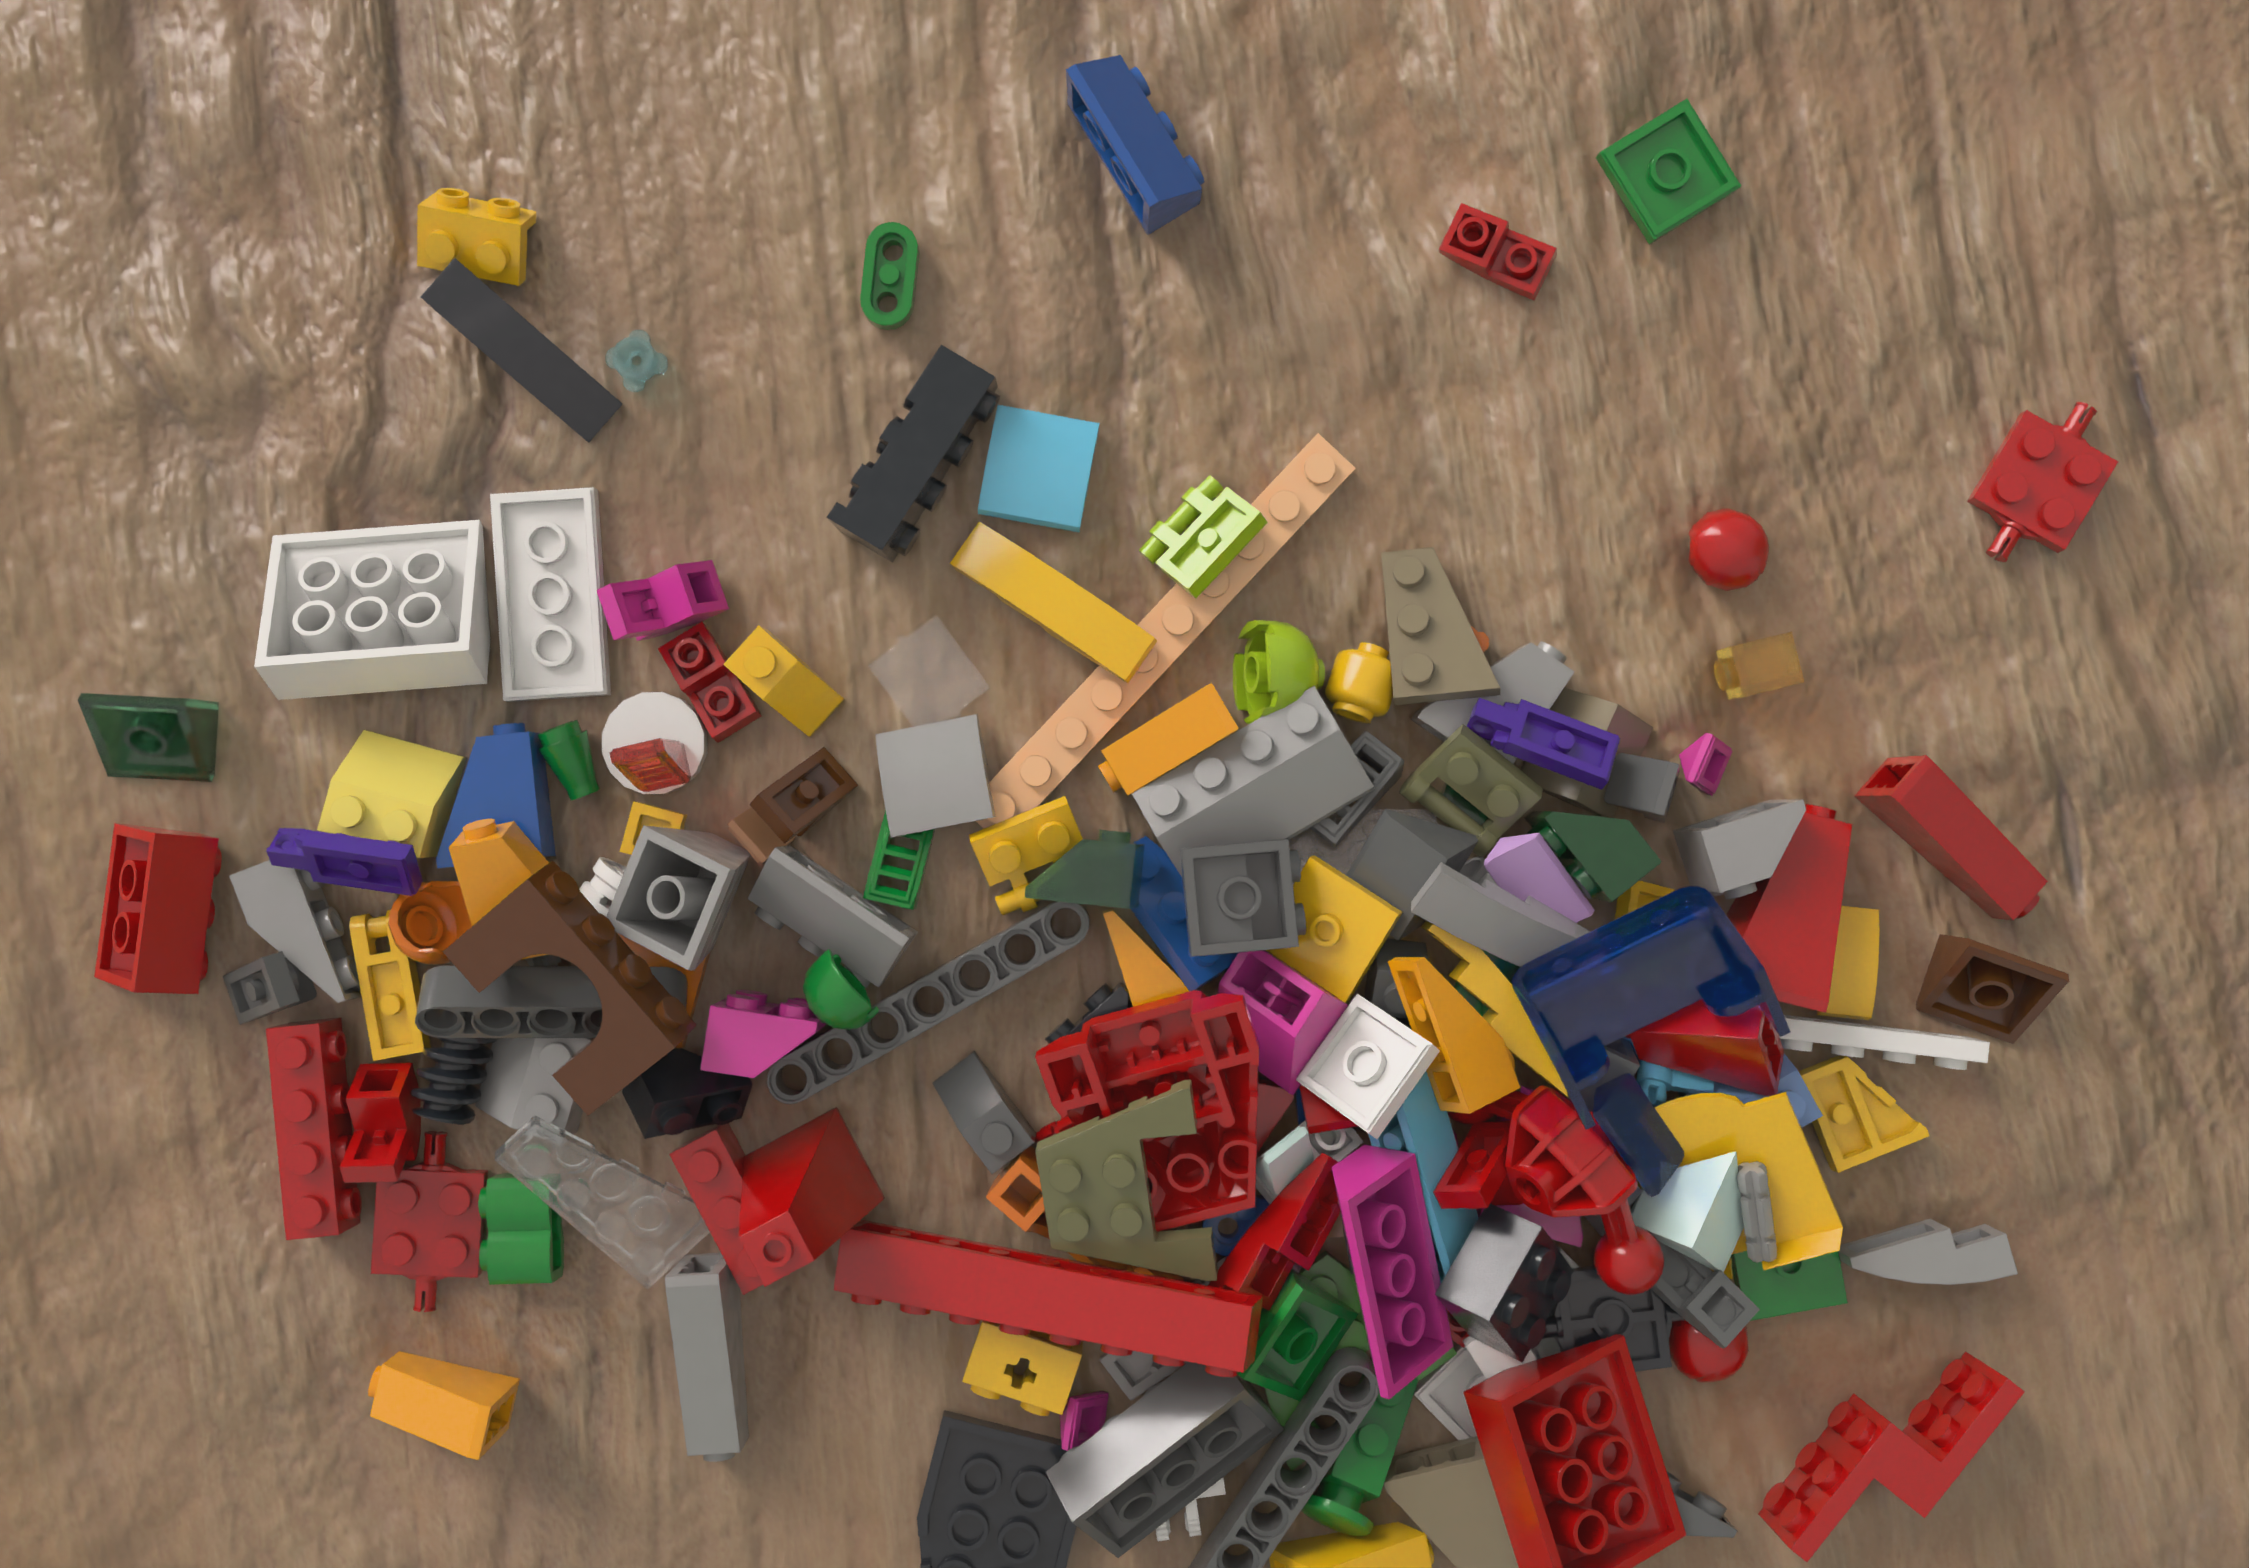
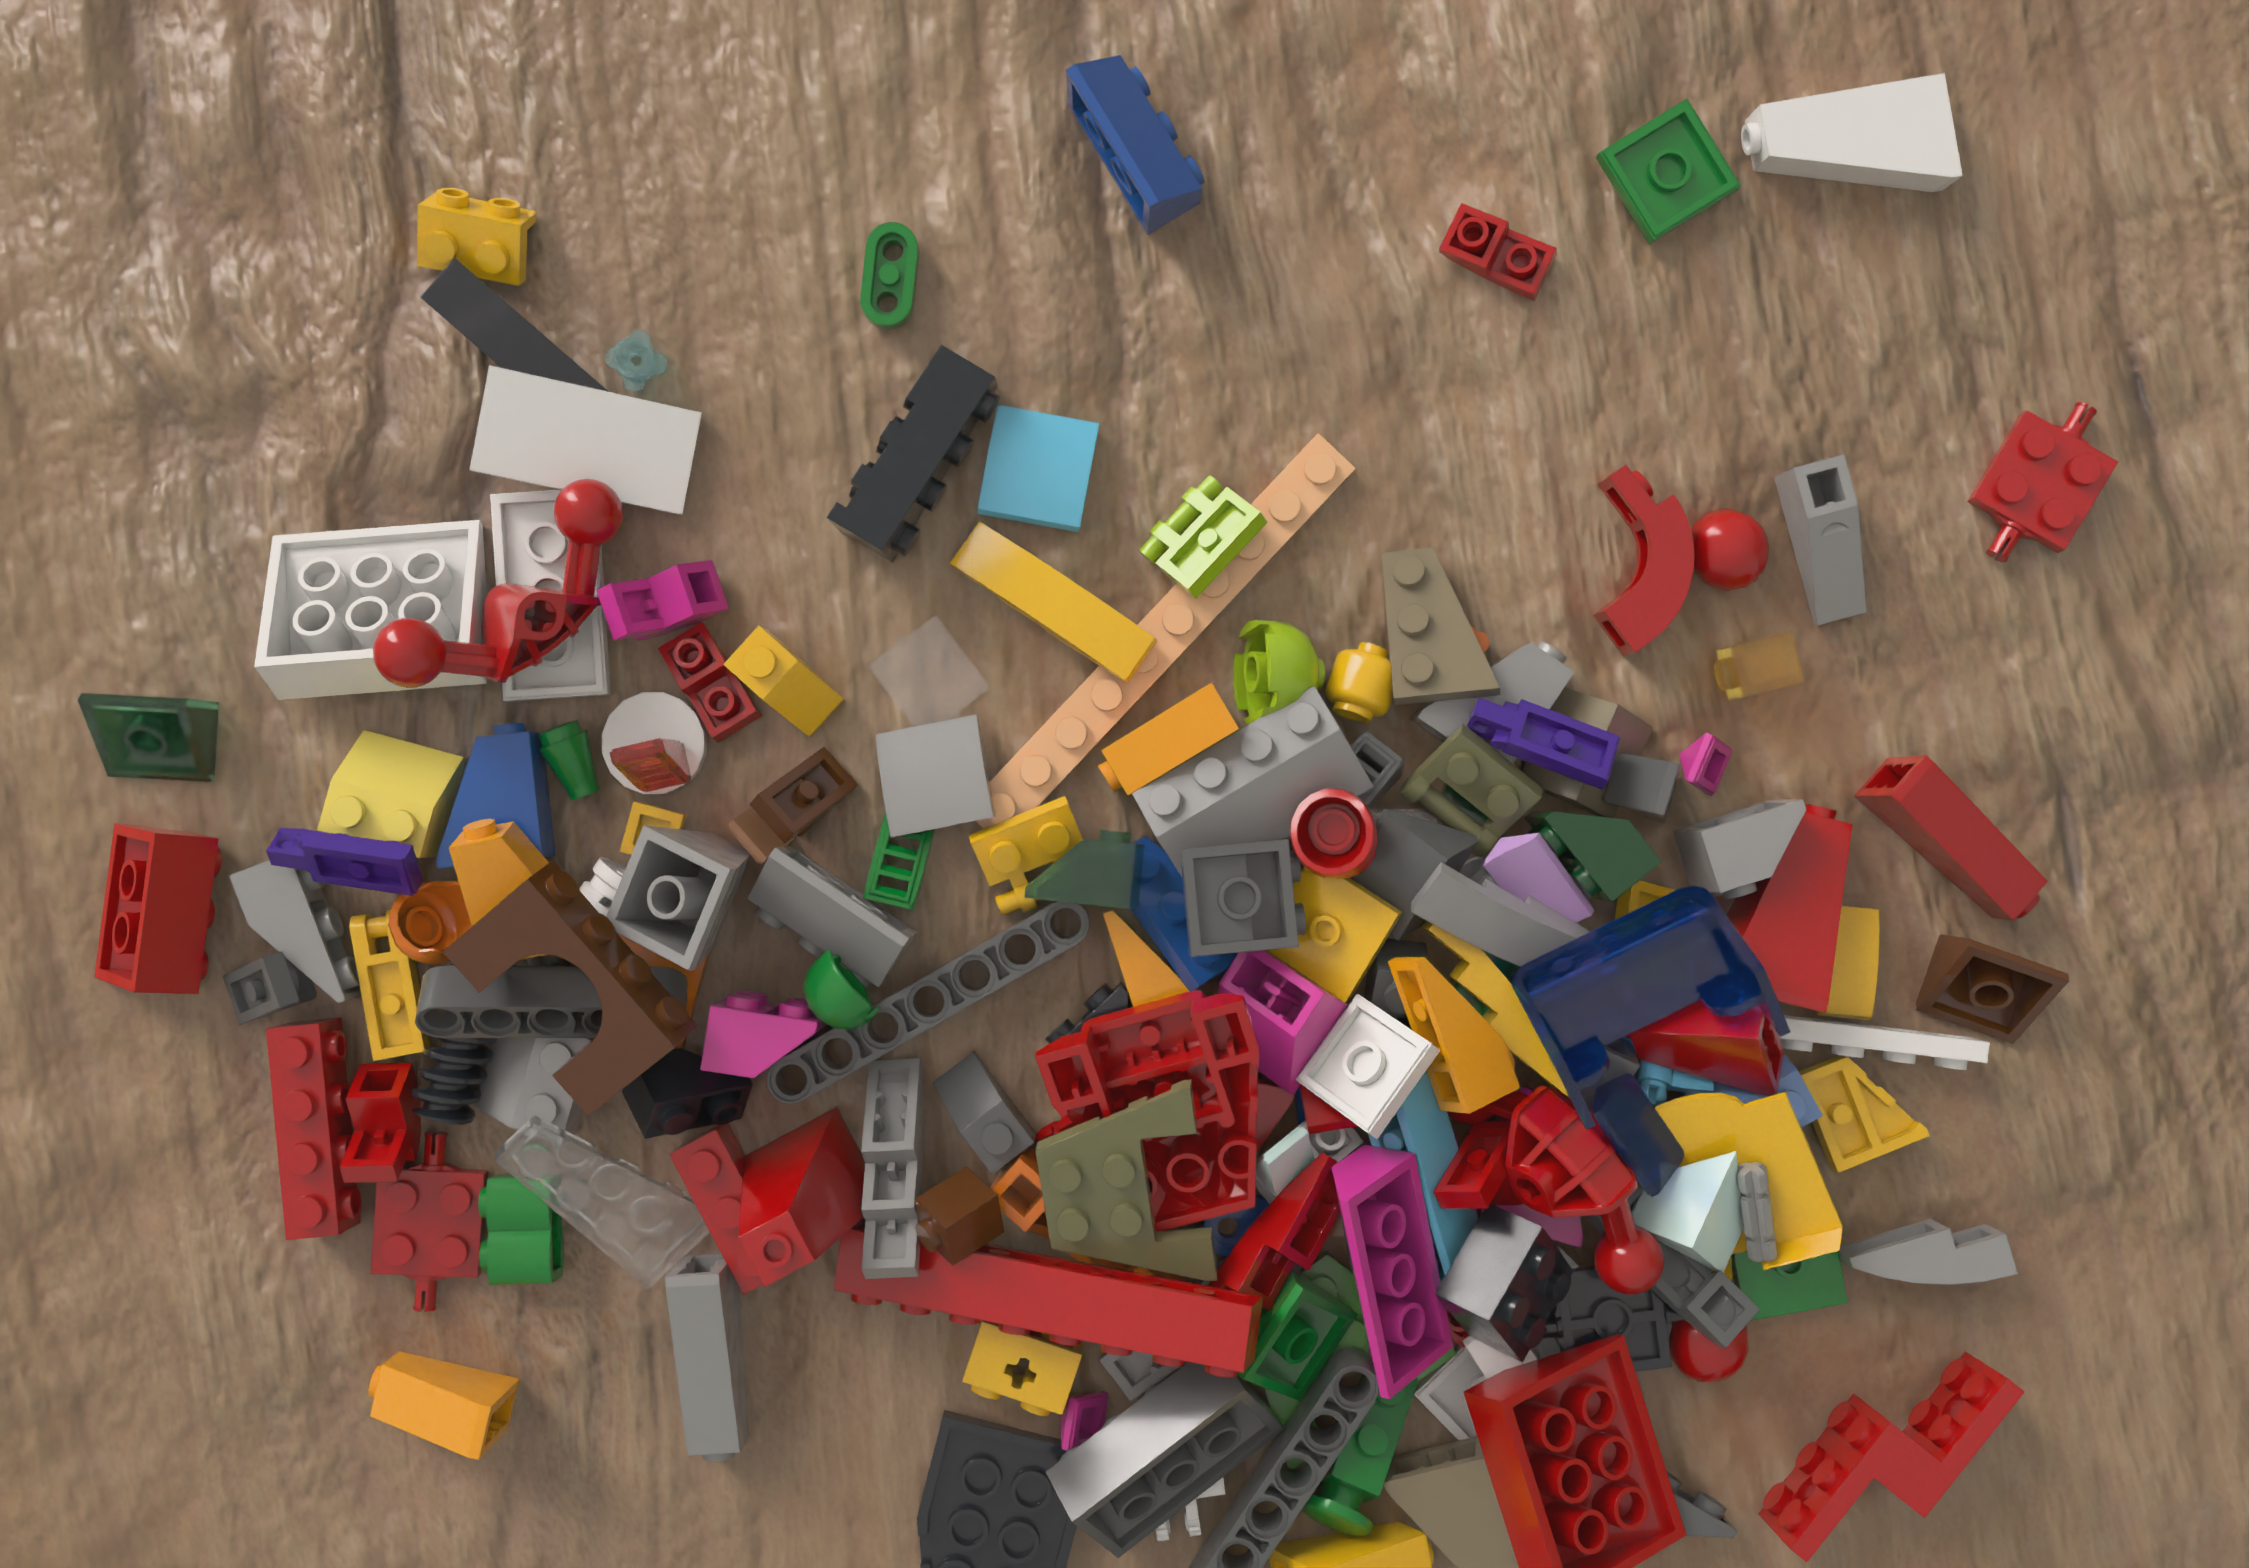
(517, 620): none -> red piece
(570, 432): none -> white tile
(892, 1168): none -> light grey slope
(958, 1216): none -> reddish brown brick
(1334, 834): none -> red hat
(1662, 567): none -> red arch
(1825, 537): none -> light grey slope
(1862, 135): none -> white slope

